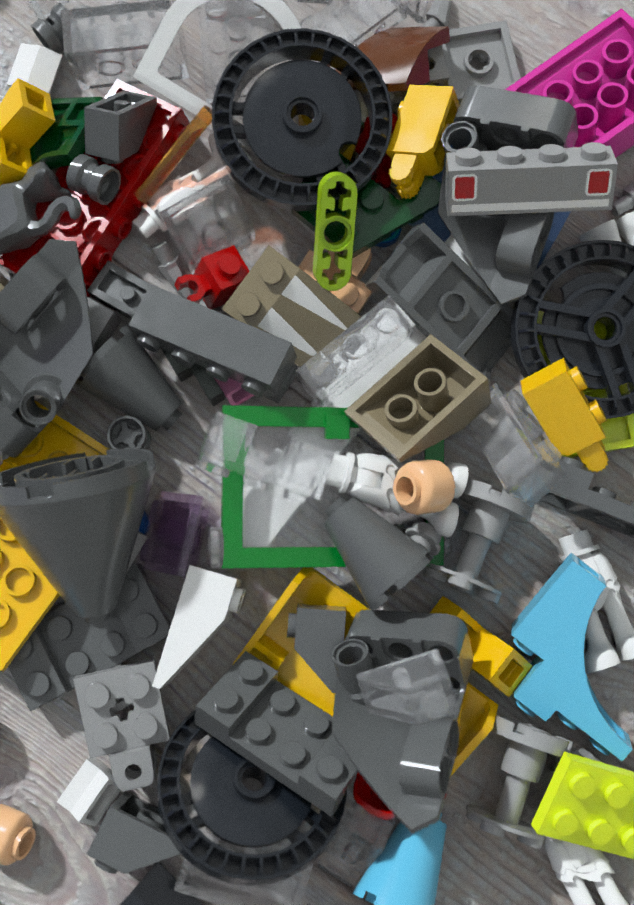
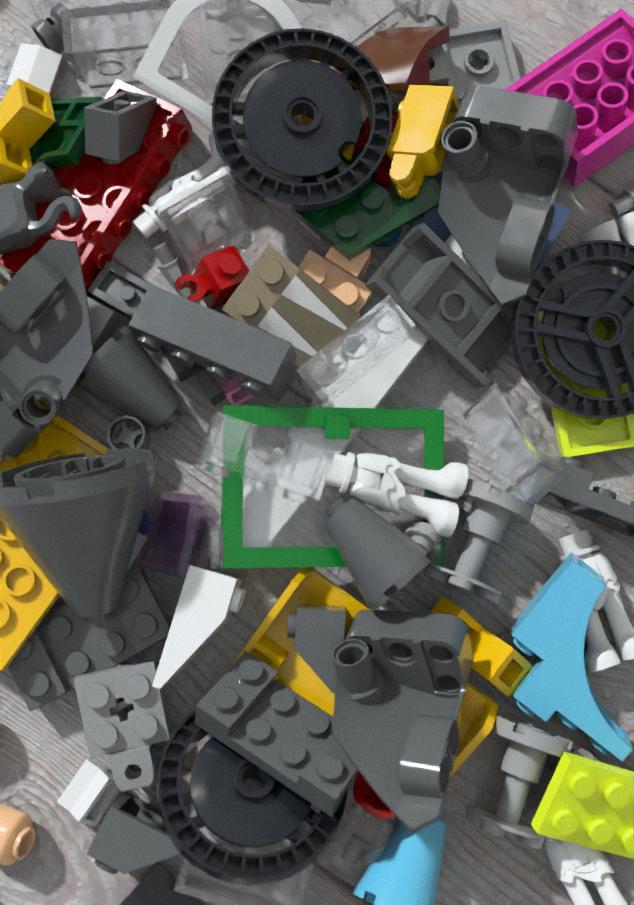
(97, 180): dark grey wheel -> none
(174, 155): clear orange bar -> none
(326, 201): lime beam -> none
(410, 689): clear slope -> none
(421, 400): dark tan slope -> none
(424, 487): light nougat head -> none
(530, 180): light grey brick -> none
(566, 414): yellow hinge -> none

